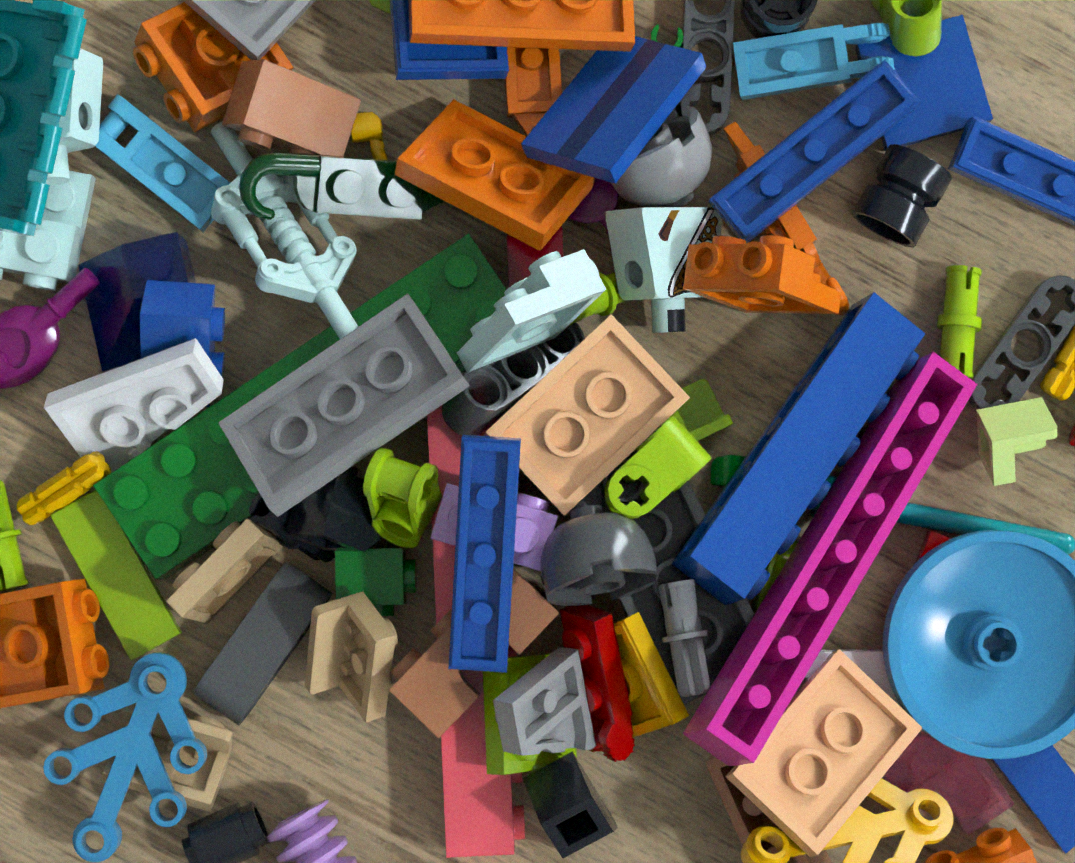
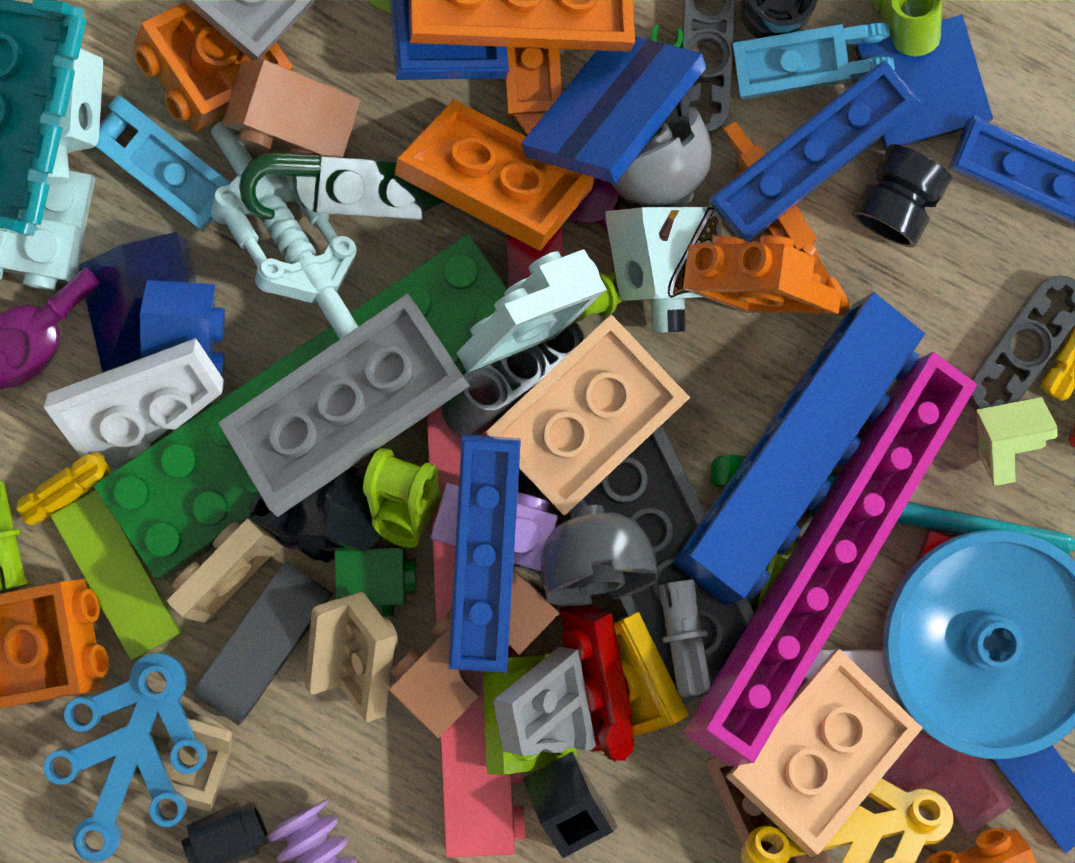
(369, 128): yellow hand -> none
(661, 465): lime piece -> none
(702, 412): lime panel -> none
(960, 317): lime pin -> none

